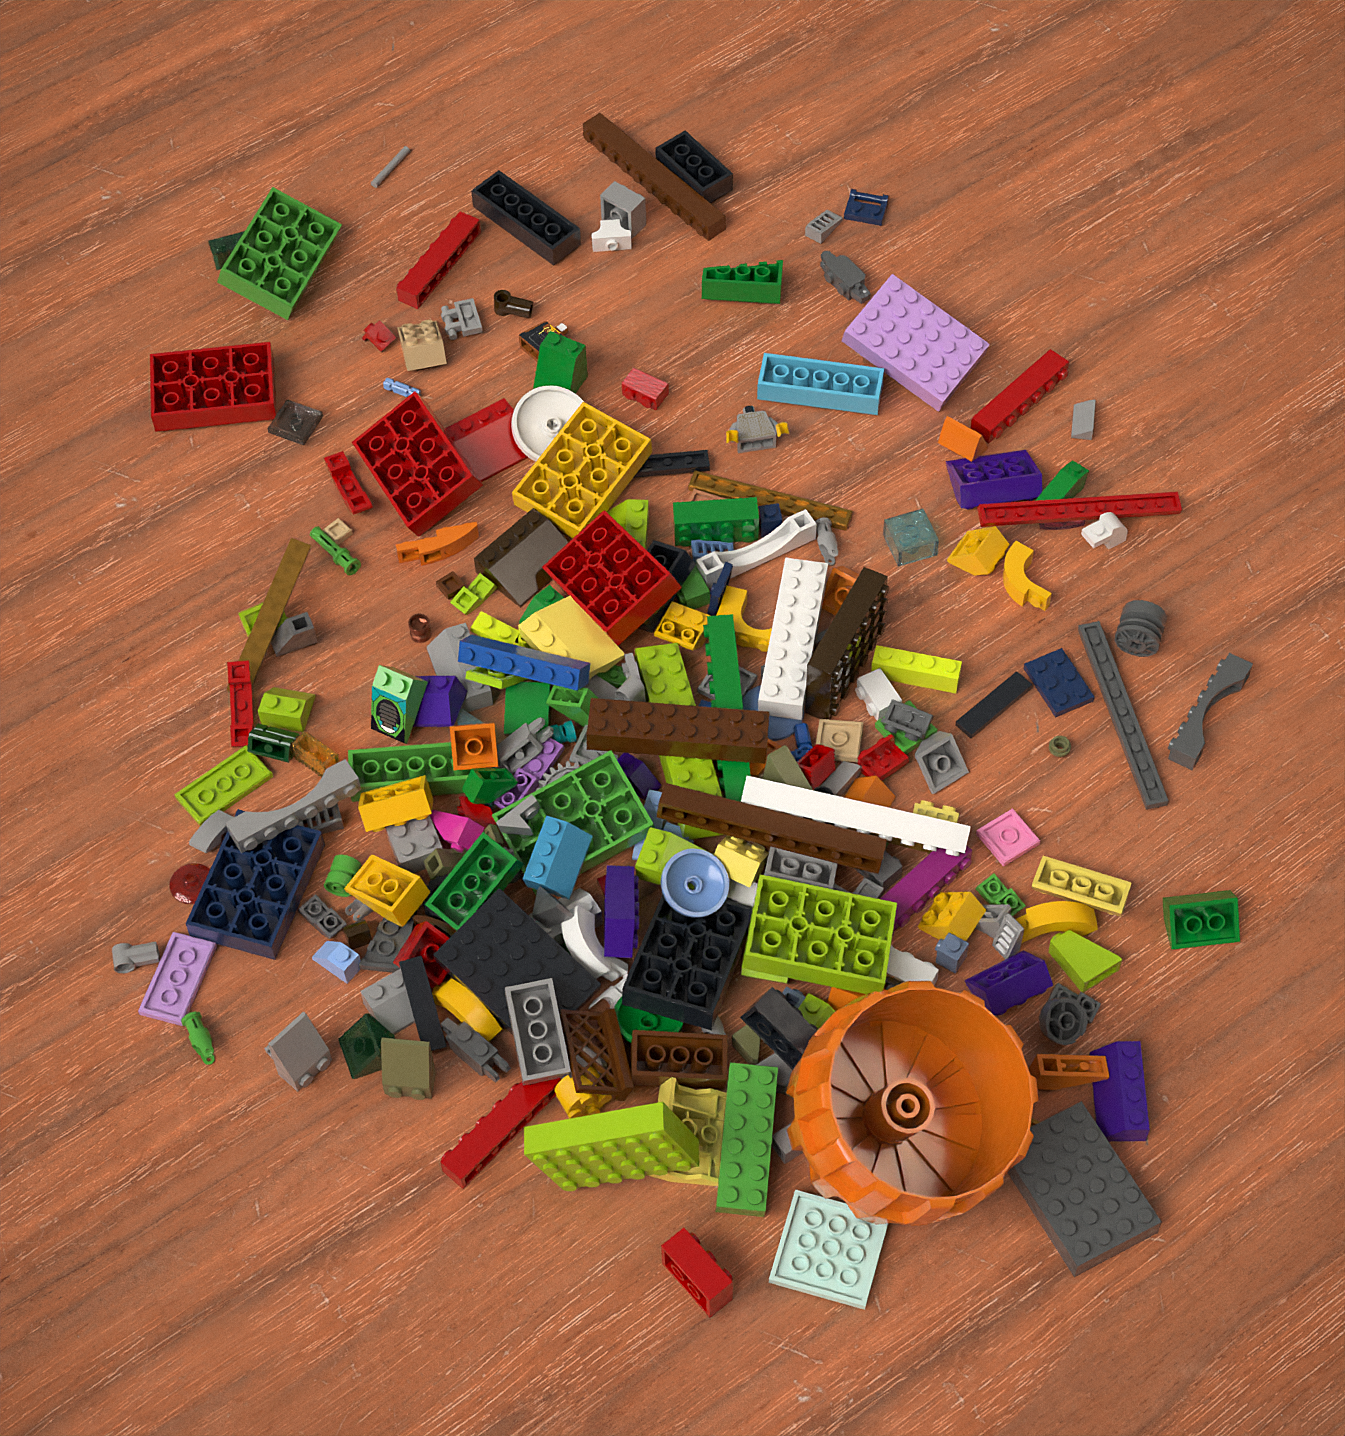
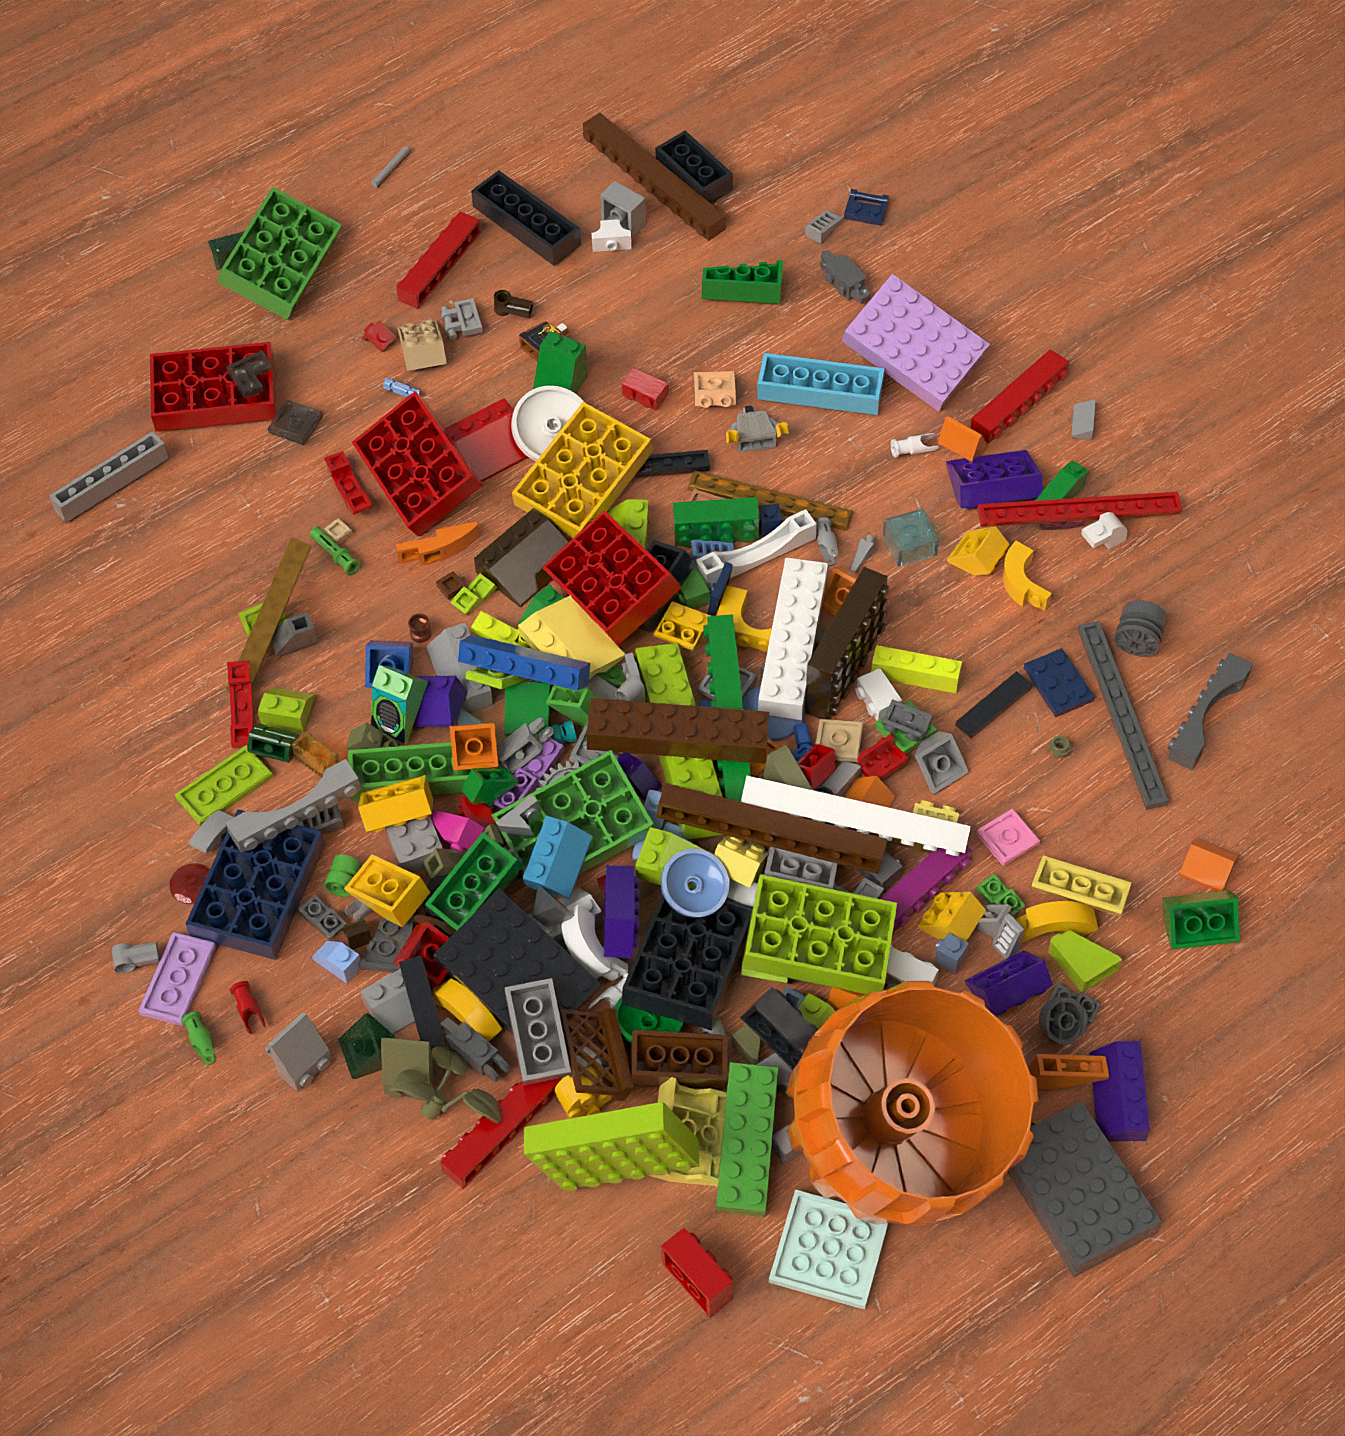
(108, 477): none -> light grey brick
(245, 372): none -> clear smoke plate
(245, 1002): none -> red piece
(369, 737): none -> olive slope
(389, 654): none -> blue slope
(417, 1085): none -> olive plant
(714, 388): none -> light nougat plate
(863, 552): none -> light grey piece
(912, 445): none -> white piece
(1208, 865): none -> orange slope

